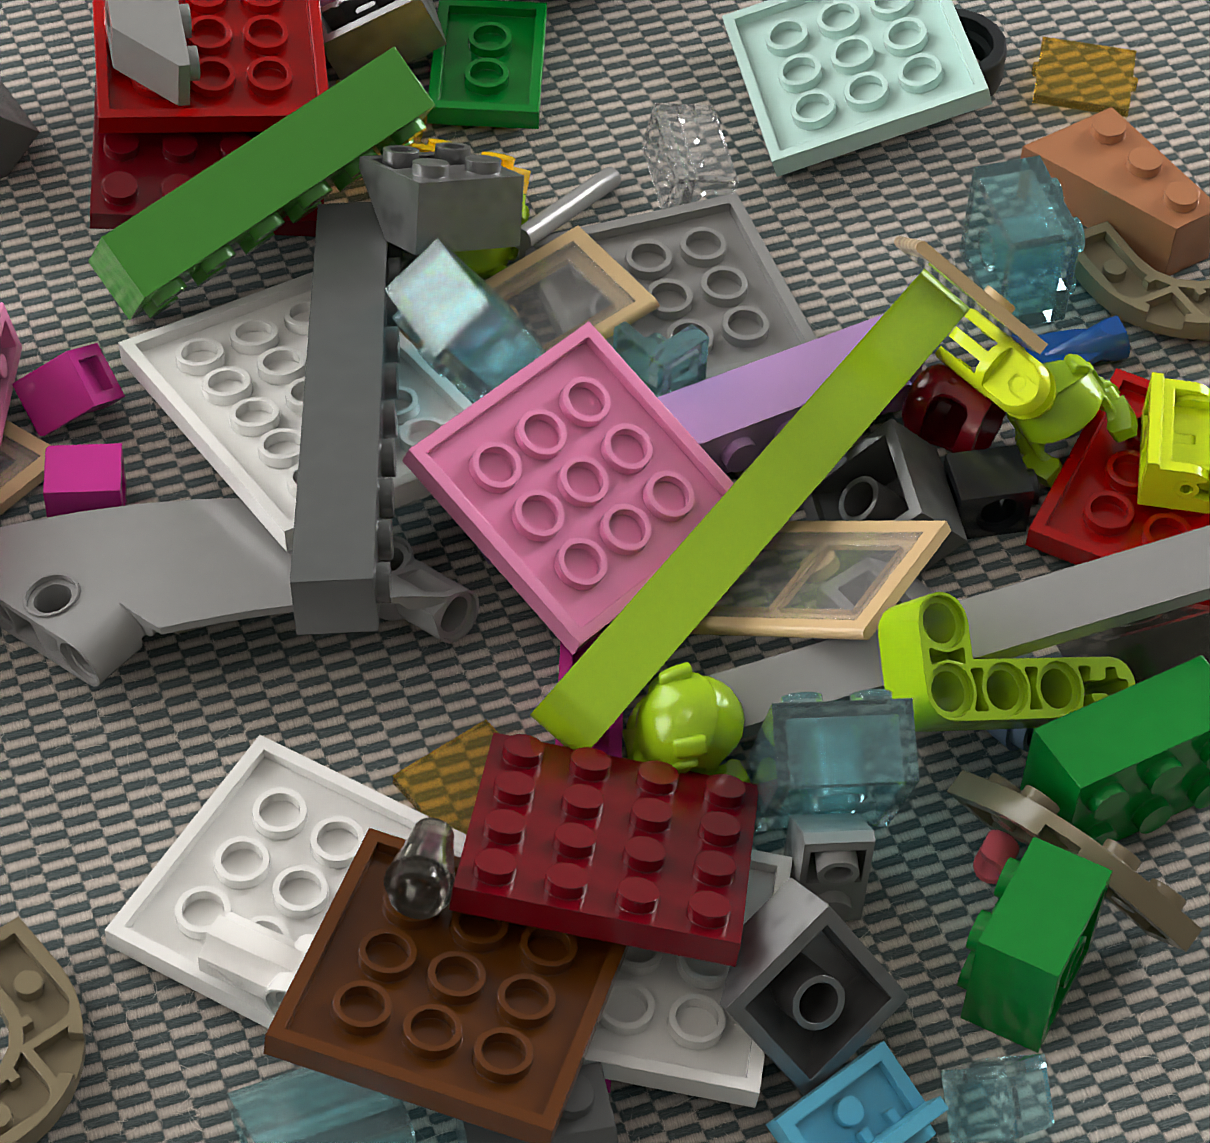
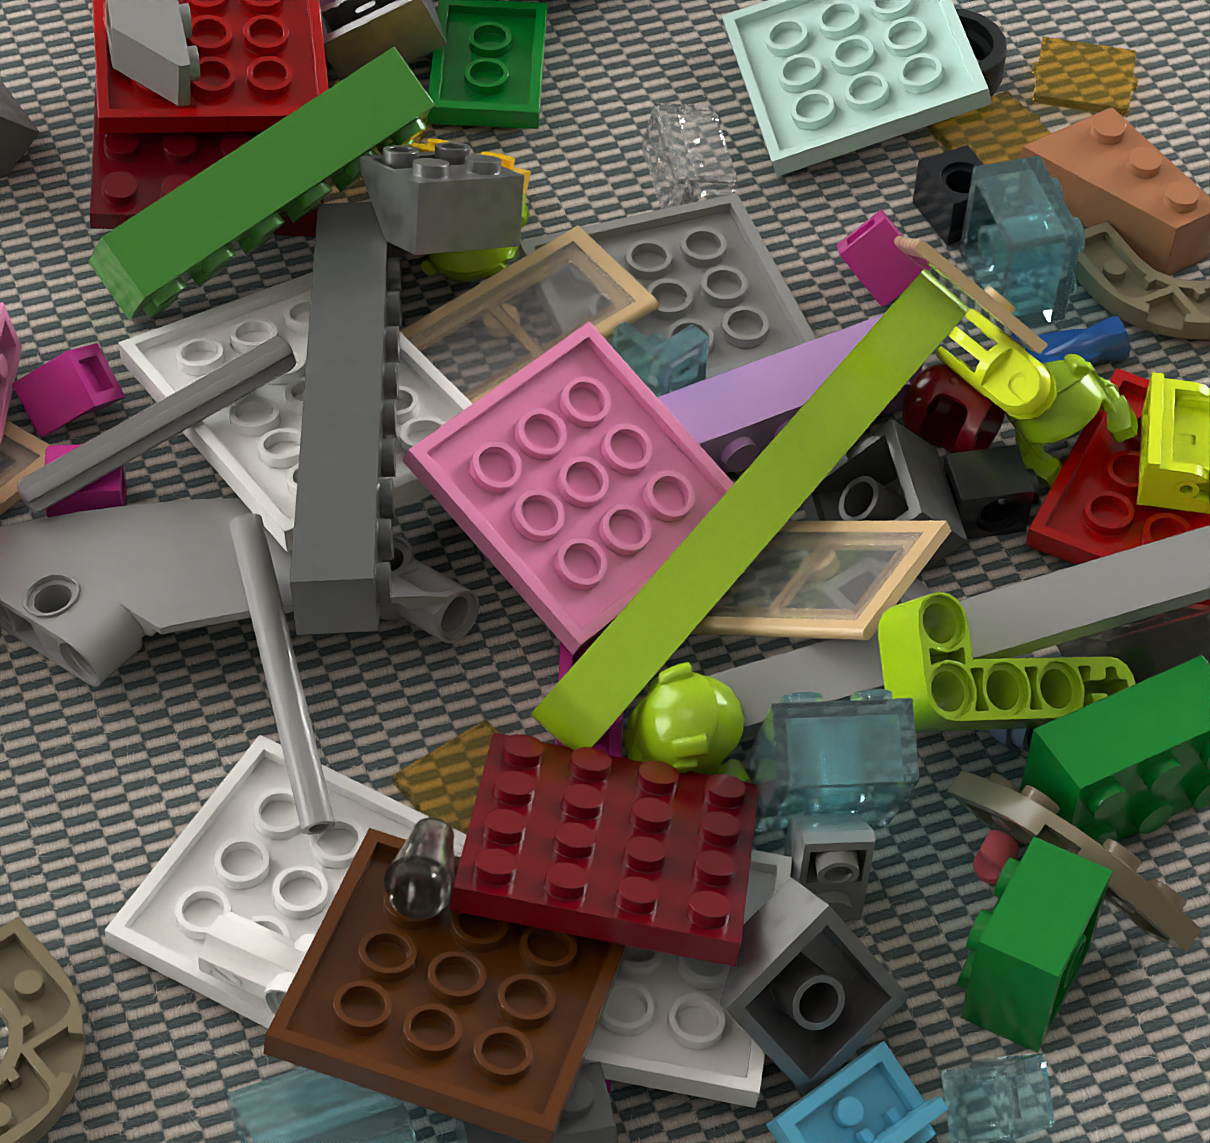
(155, 424): none -> light grey axle
(282, 674): none -> light grey piece
(461, 322): clear light blue brick -> none
(568, 207): light grey bar -> none
(877, 260): none -> dark pink panel
(944, 190): none -> black brick
(993, 131): none -> clear yellow piece

